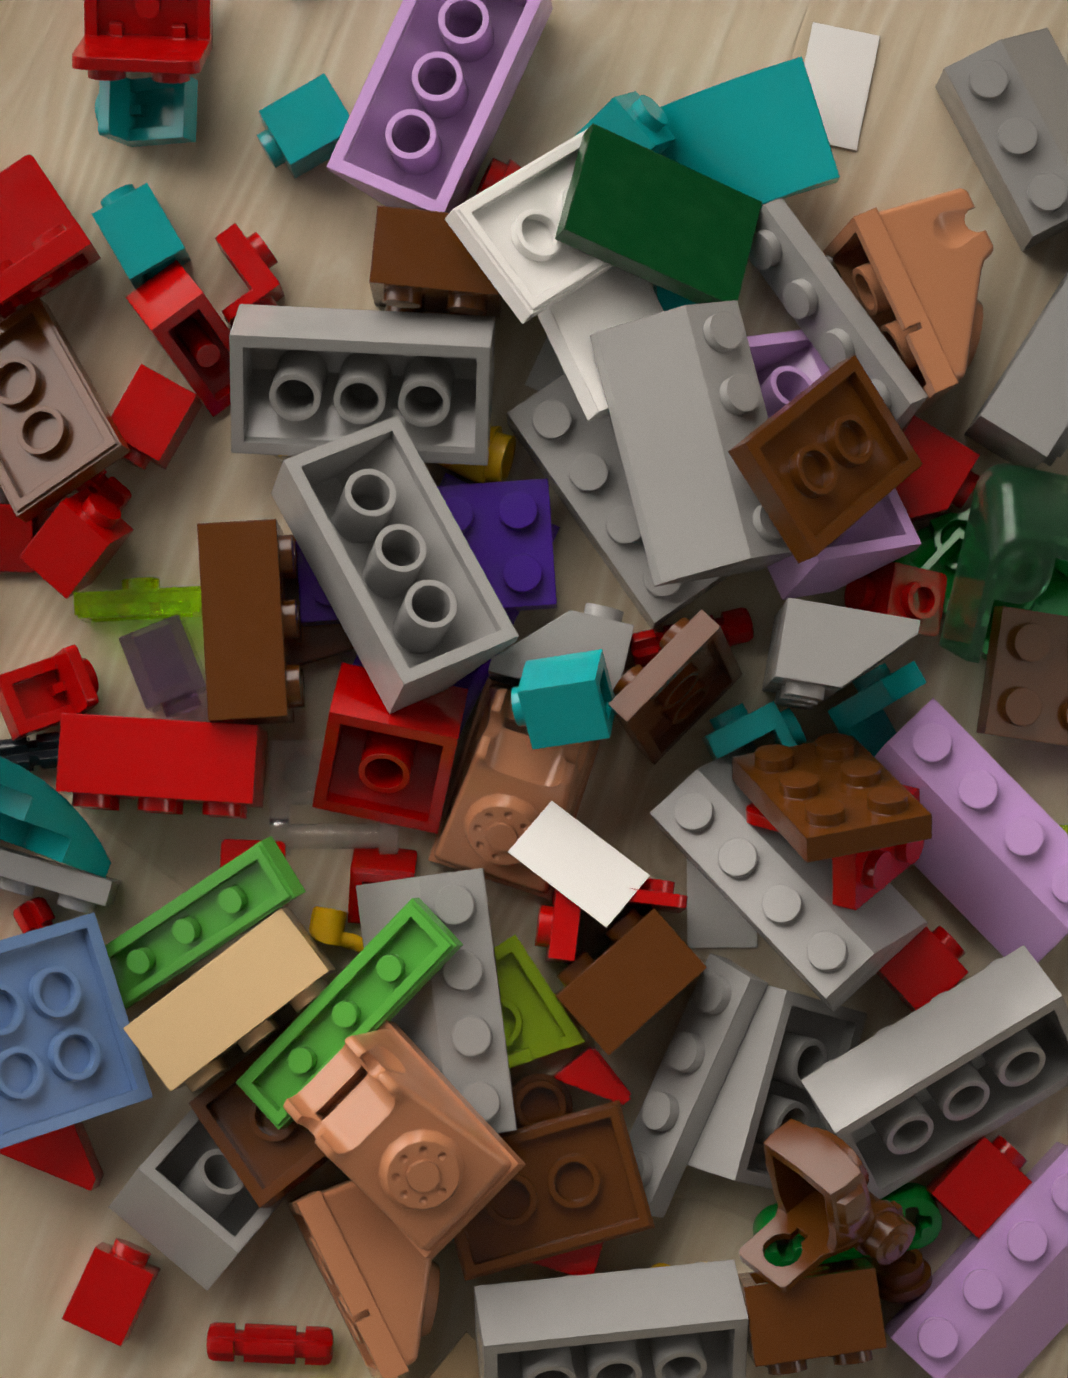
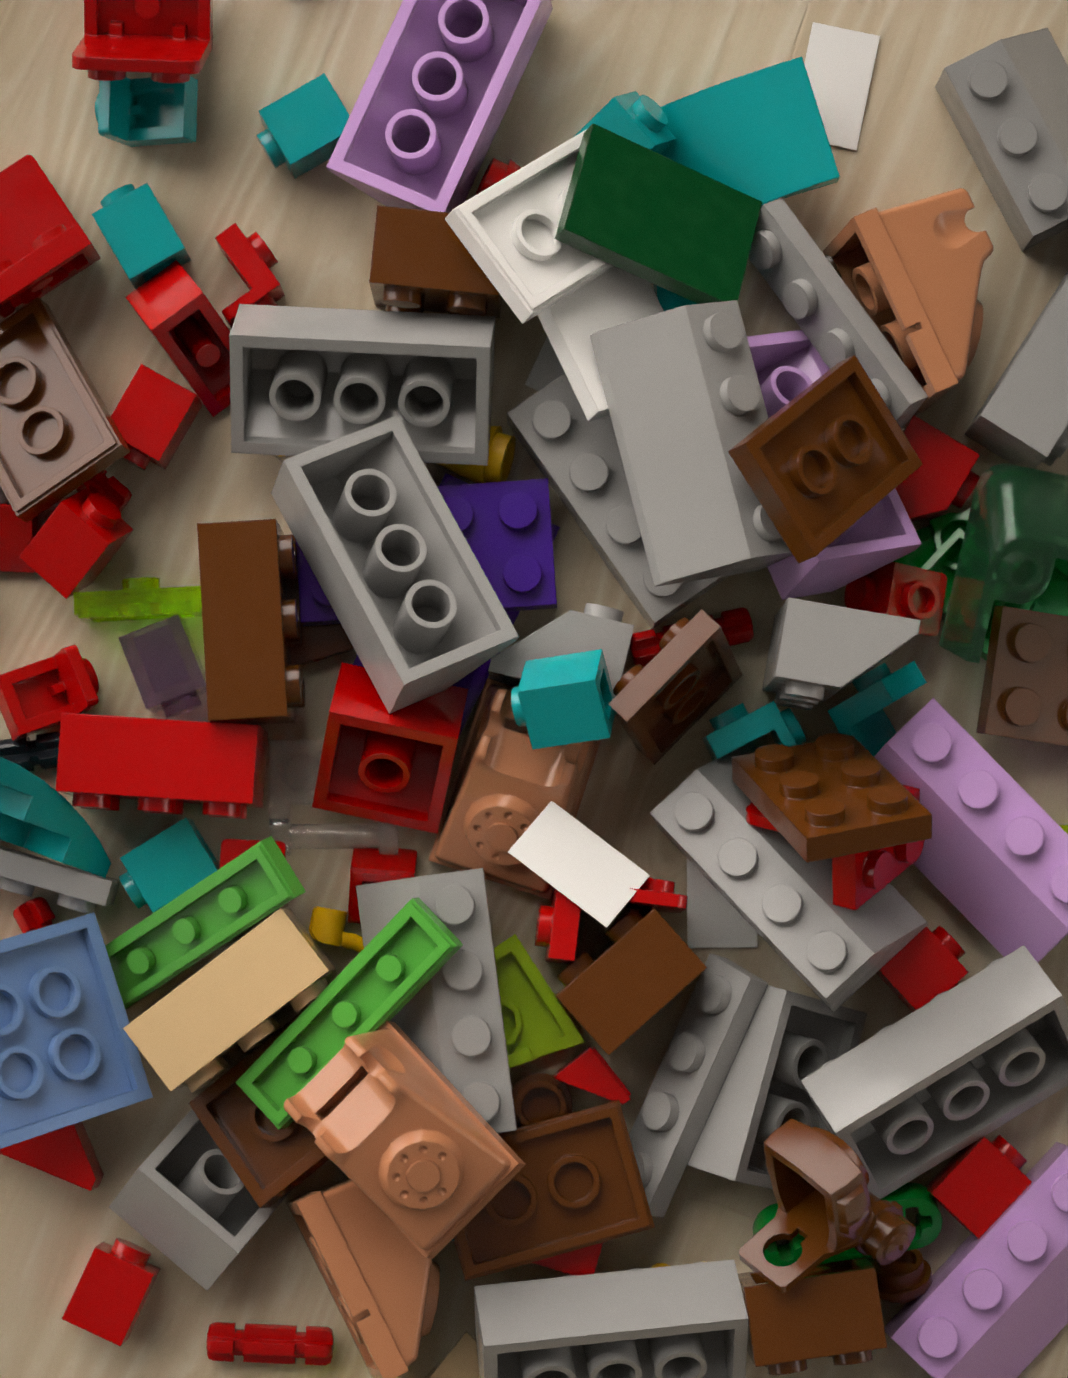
(167, 865): none -> teal brick

